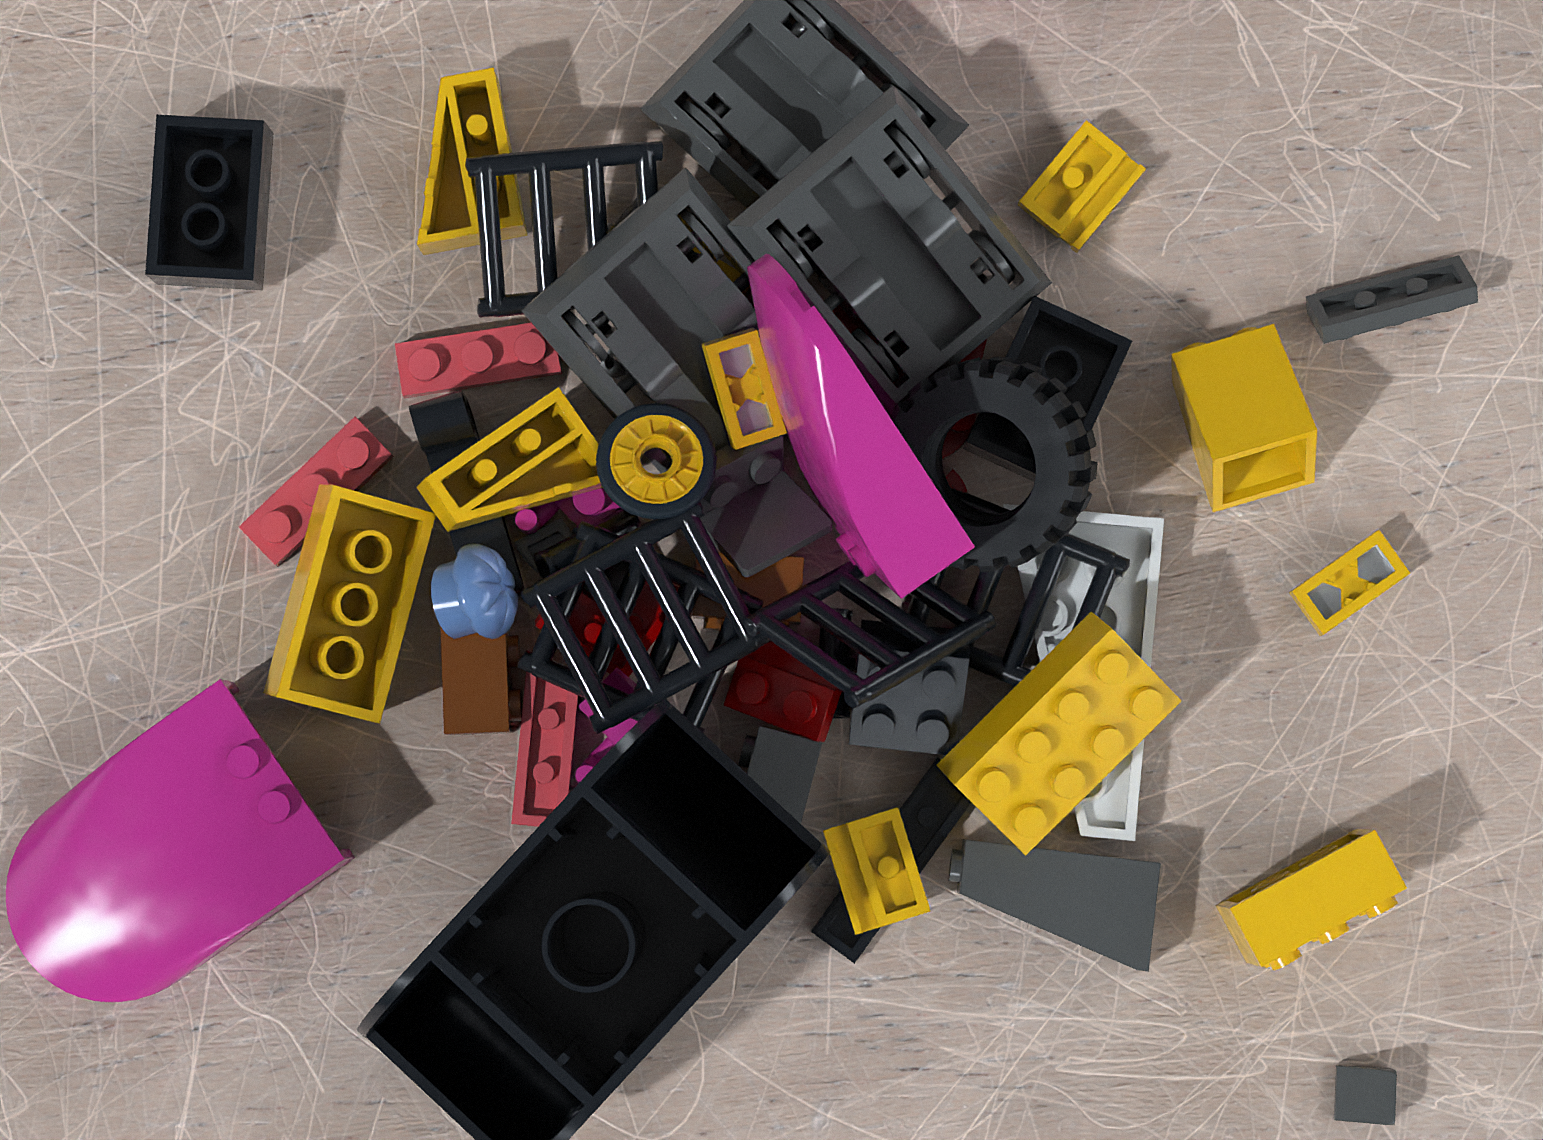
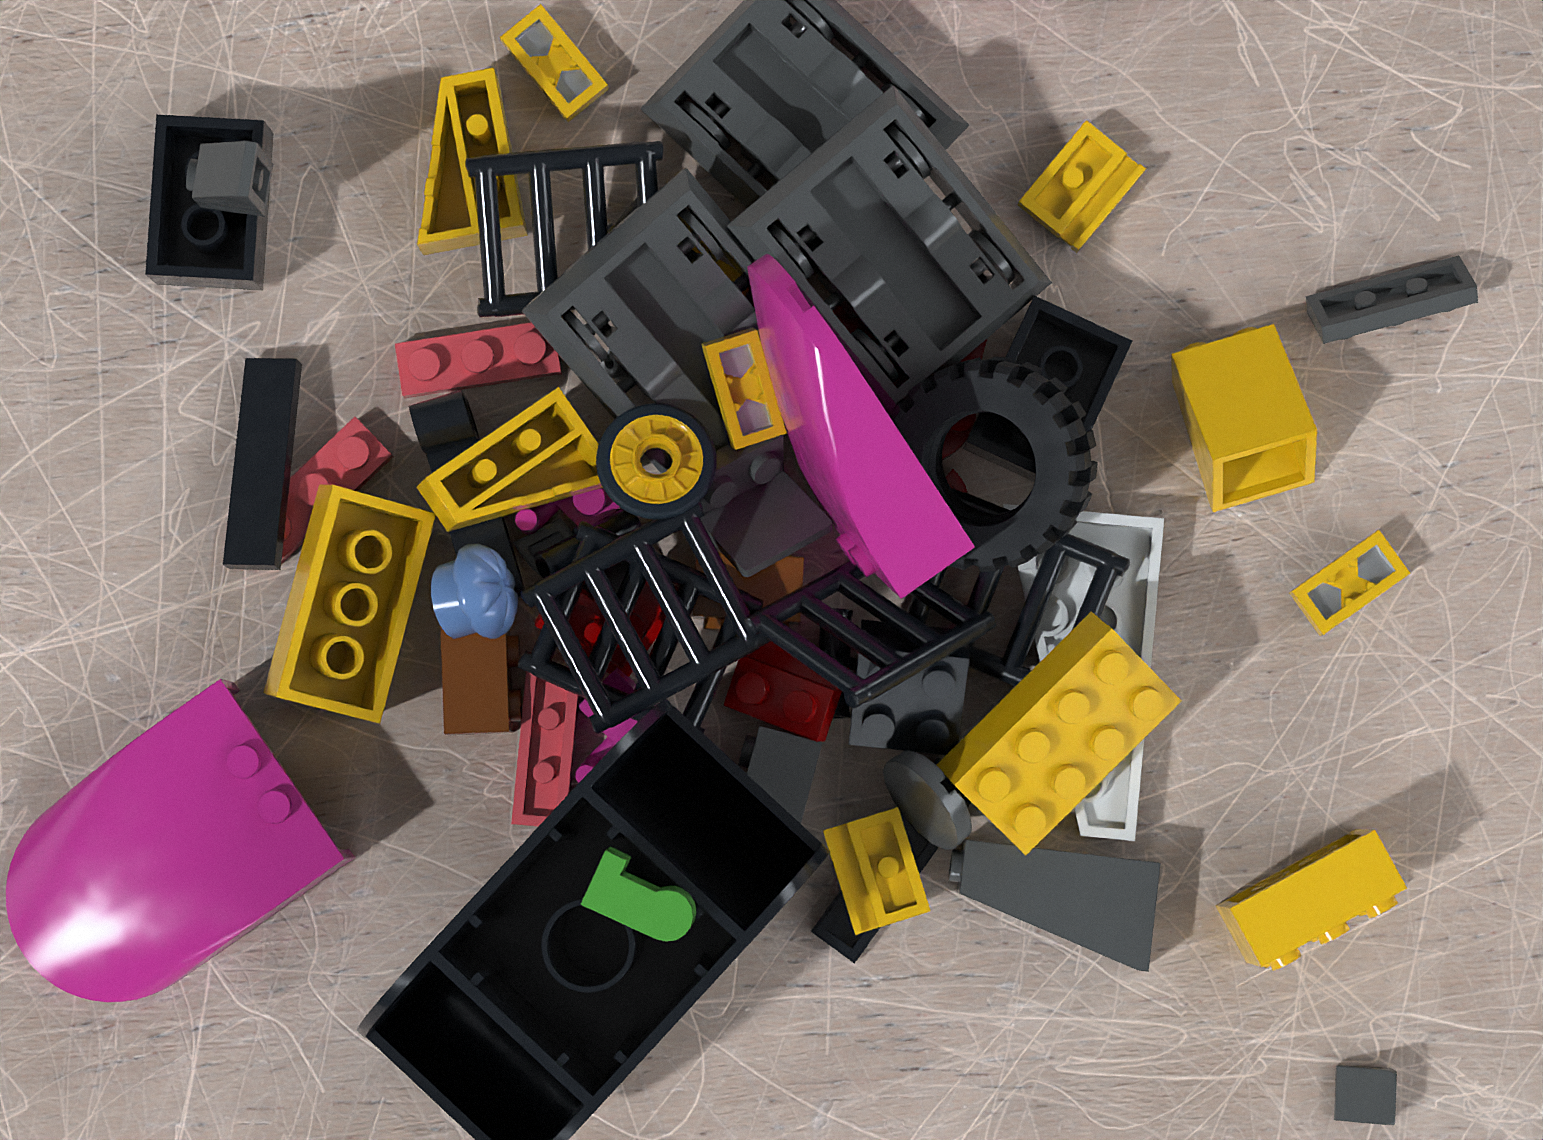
(231, 177): none -> dark grey slope
(262, 464): none -> black tile
(554, 63): none -> yellow piece
(652, 910): none -> bright green leg
(925, 801): none -> dark grey tile

